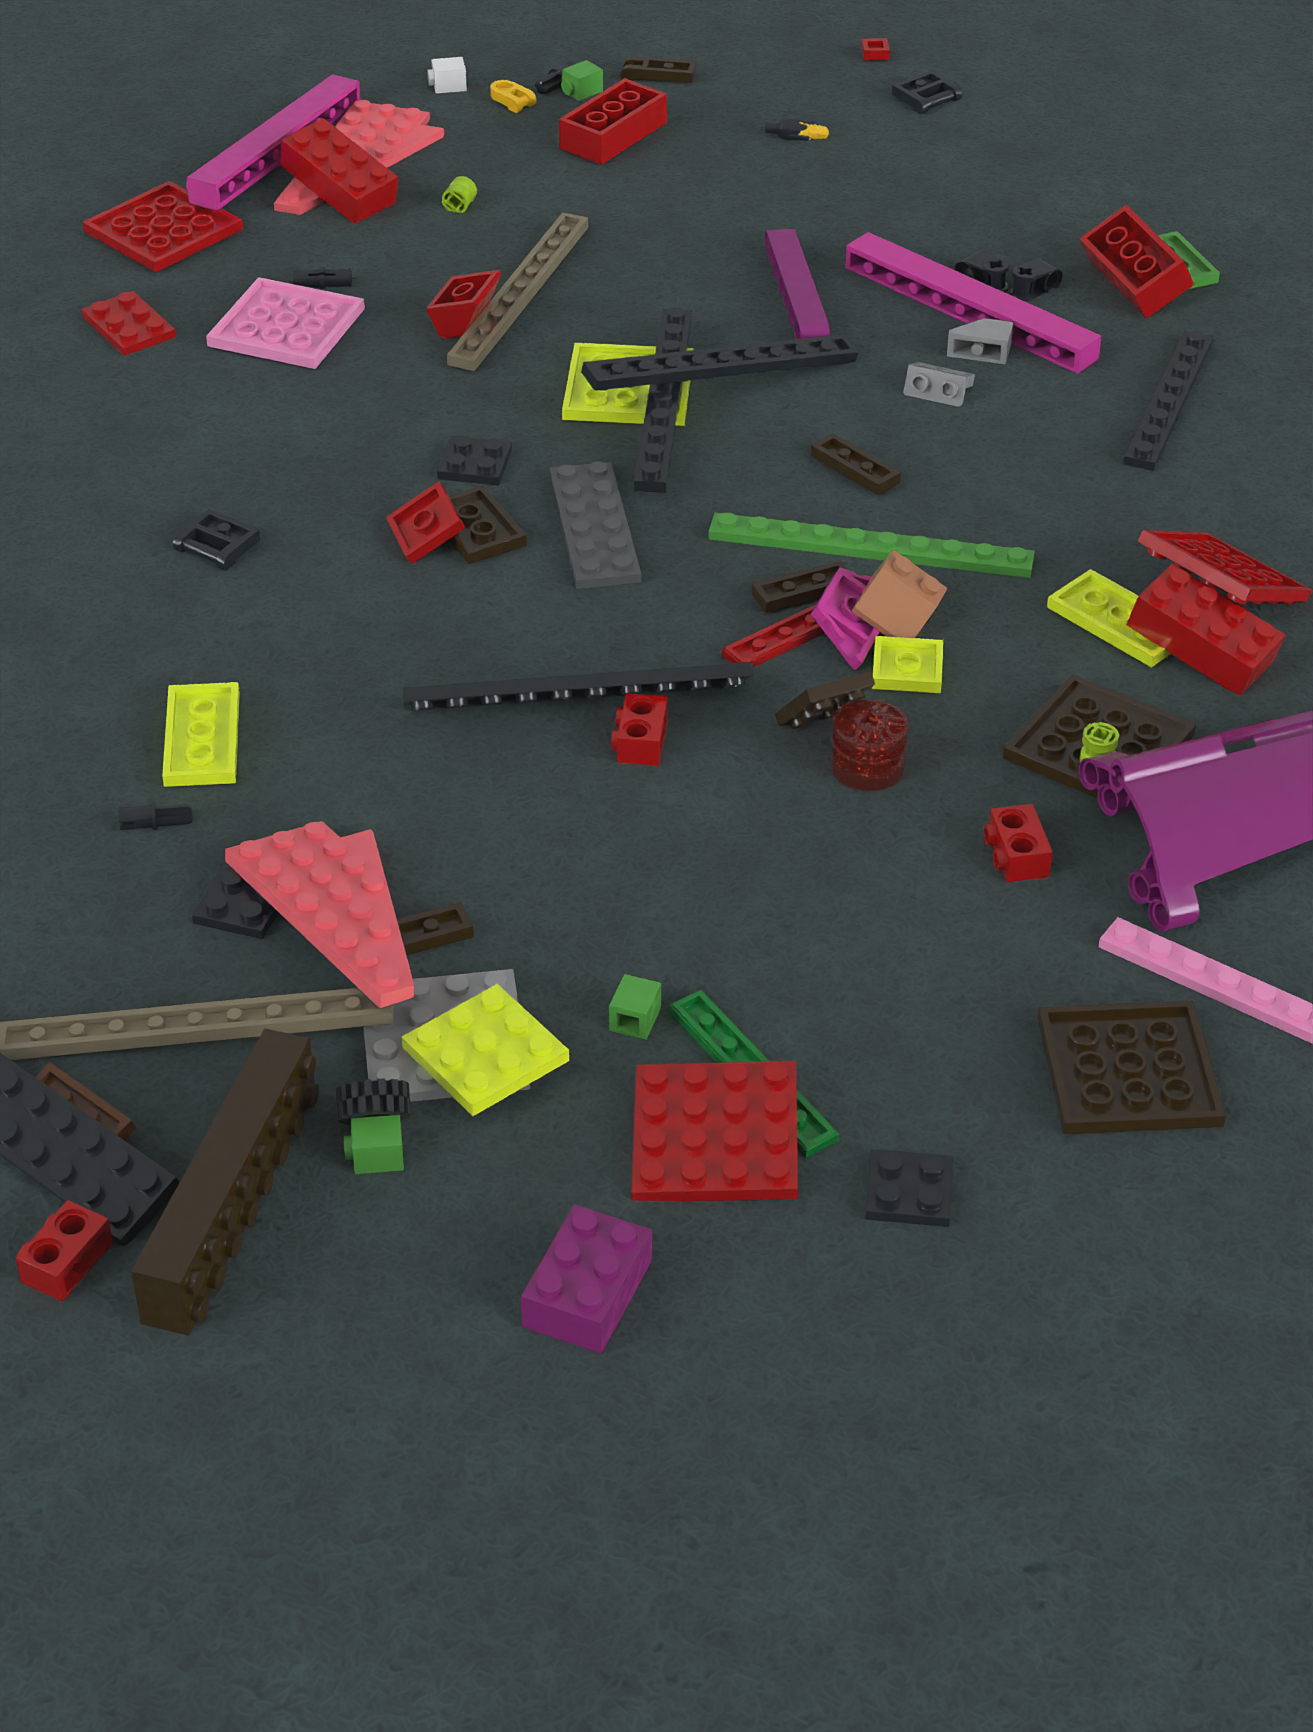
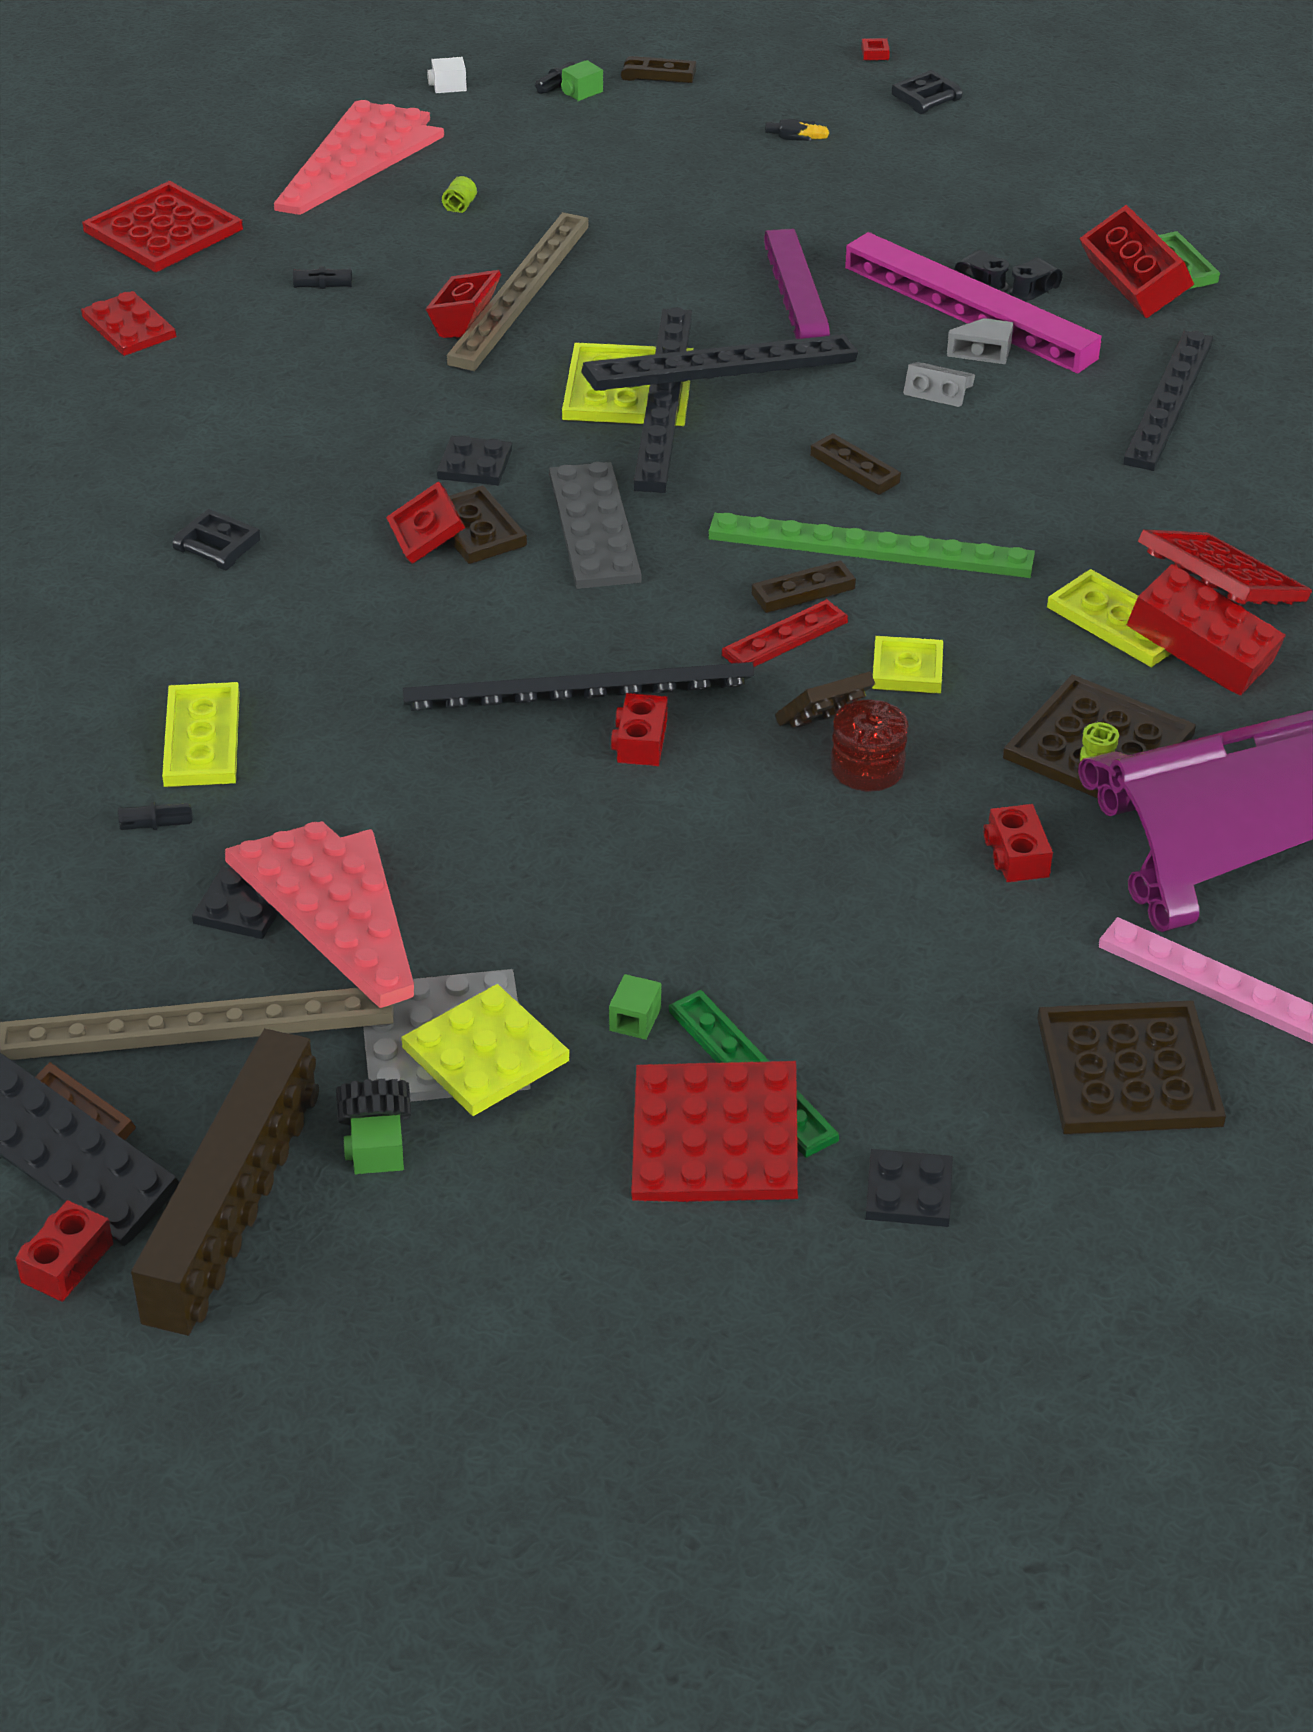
(260, 150): dark pink brick -> none
(286, 323): bright pink plate -> none
(338, 171): red brick -> none
(435, 928): dark brown plate -> none
(512, 95): yellow plate -> none
(587, 1278): magenta brick -> none
(612, 121): red brick -> none
(834, 615): dark pink wing -> none
(899, 597): nougat slope -> none

